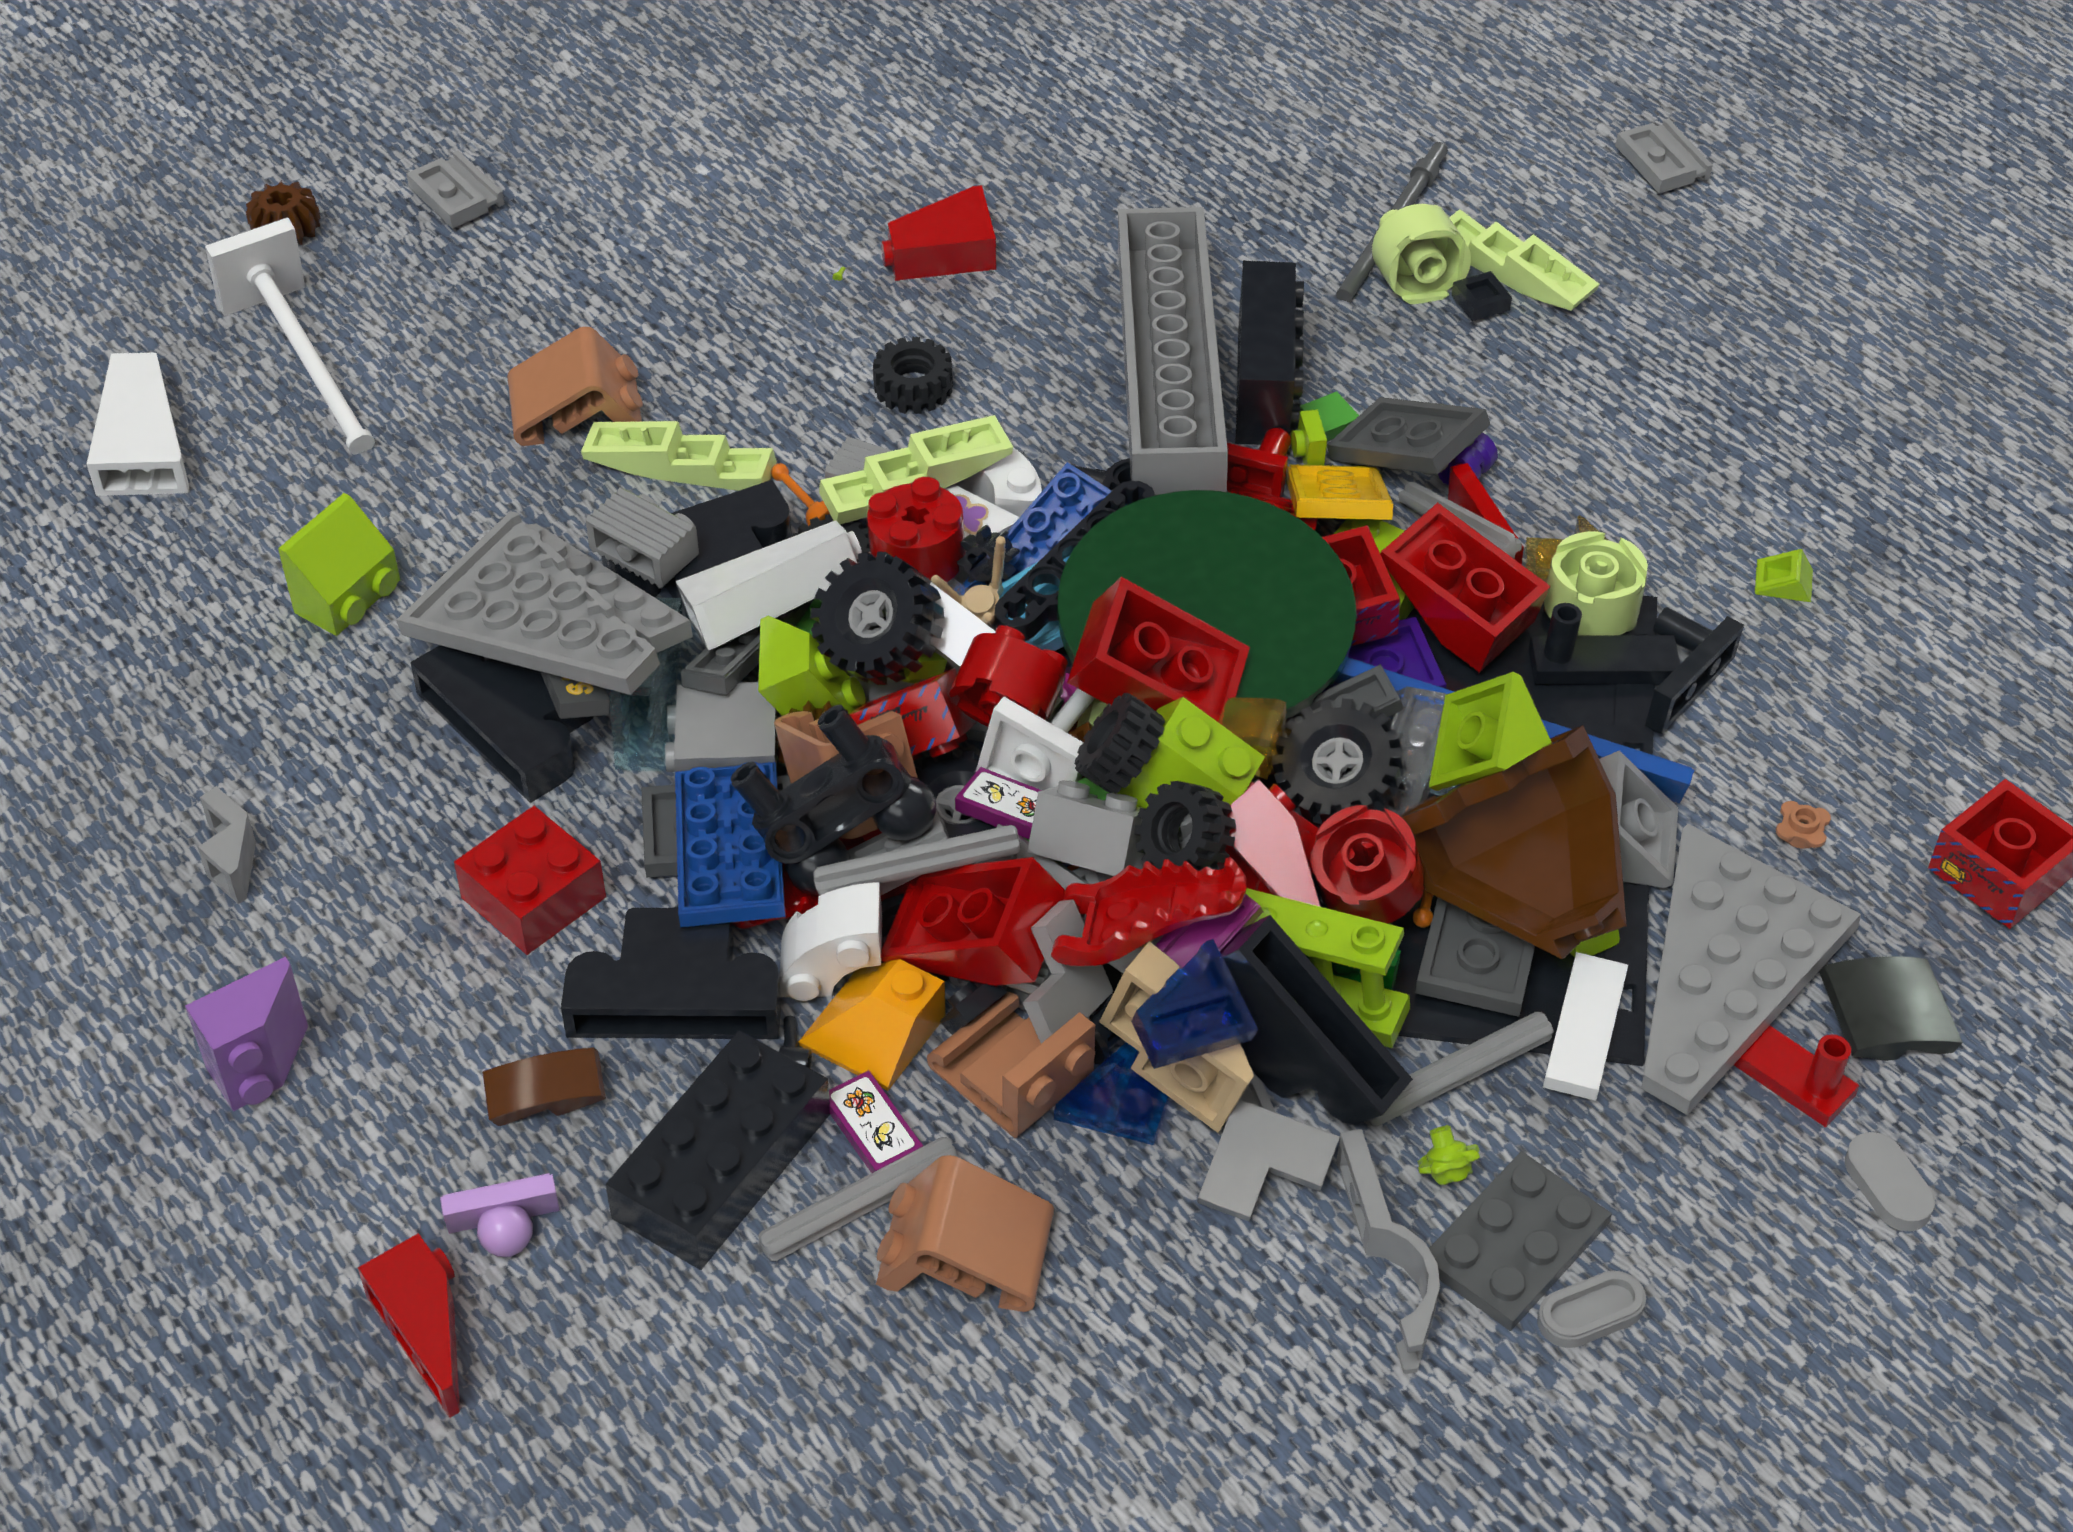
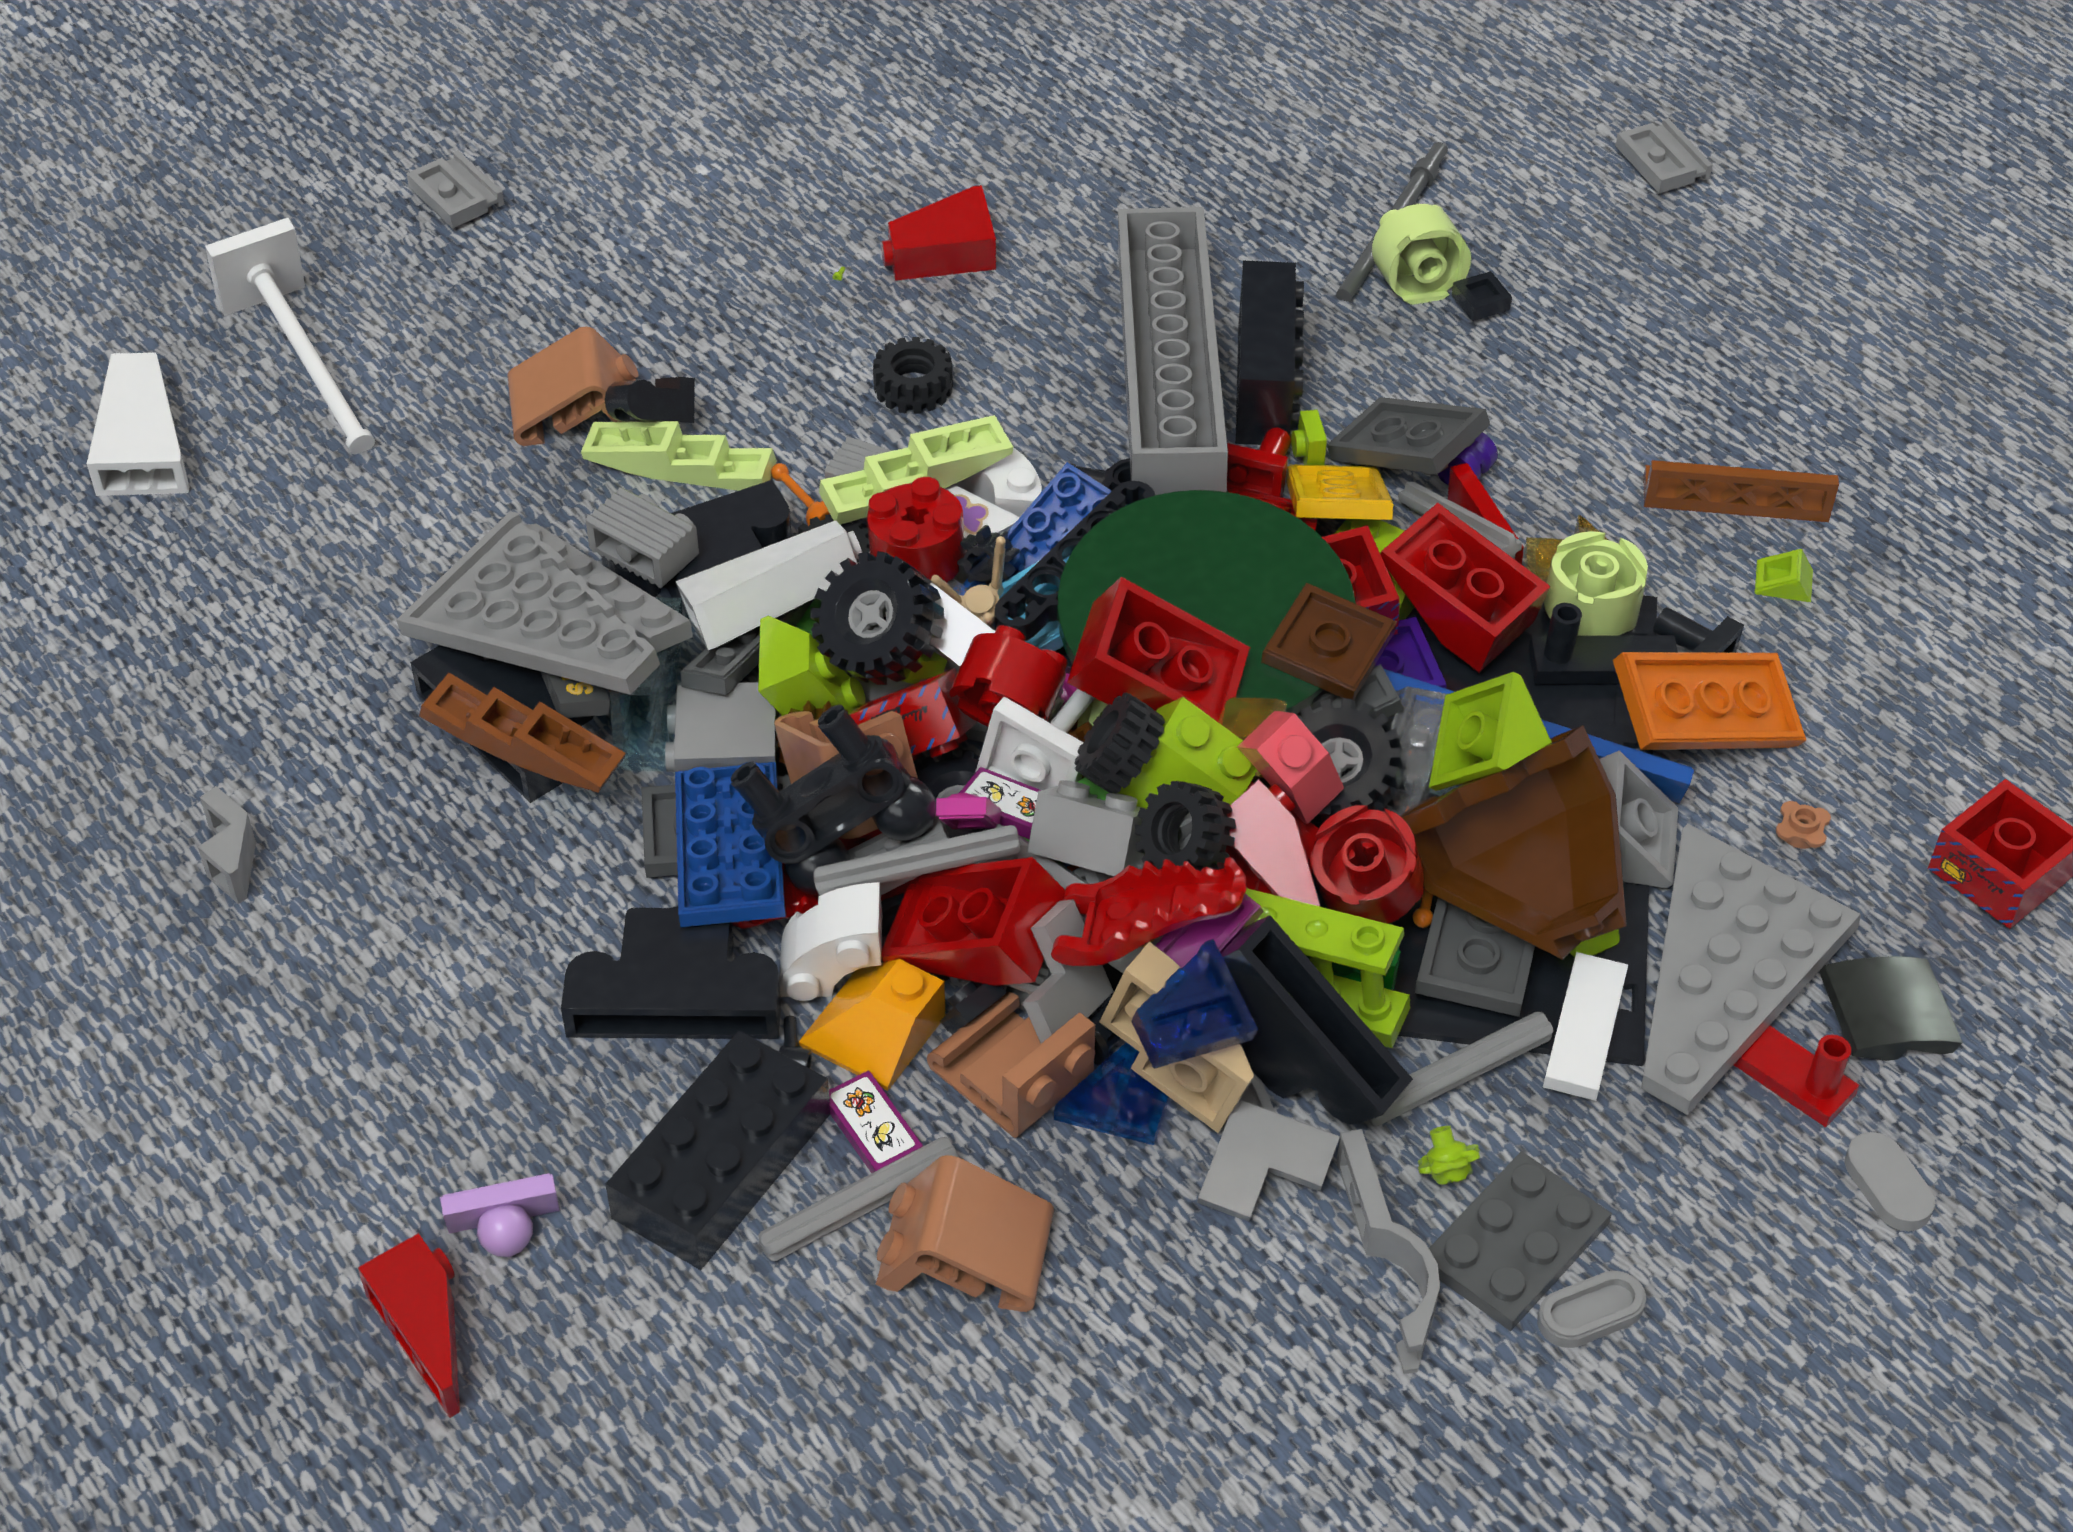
(250, 1033): medium lavender slope -> none
(285, 202): reddish brown gear -> none
(338, 566): lime slope -> none
(522, 736): none -> dark orange slope
(530, 879): red brick -> none
(542, 1082): reddish brown slope -> none
(642, 401): none -> black leg
(968, 811): none -> dark pink tile
(1295, 761): none -> coral slope
(1329, 642): none -> reddish brown tile
(1333, 412): bright green tile -> none
(1524, 266): yellowish green slope -> none
(1708, 700): none -> orange tile
(1739, 491): none -> dark orange fence

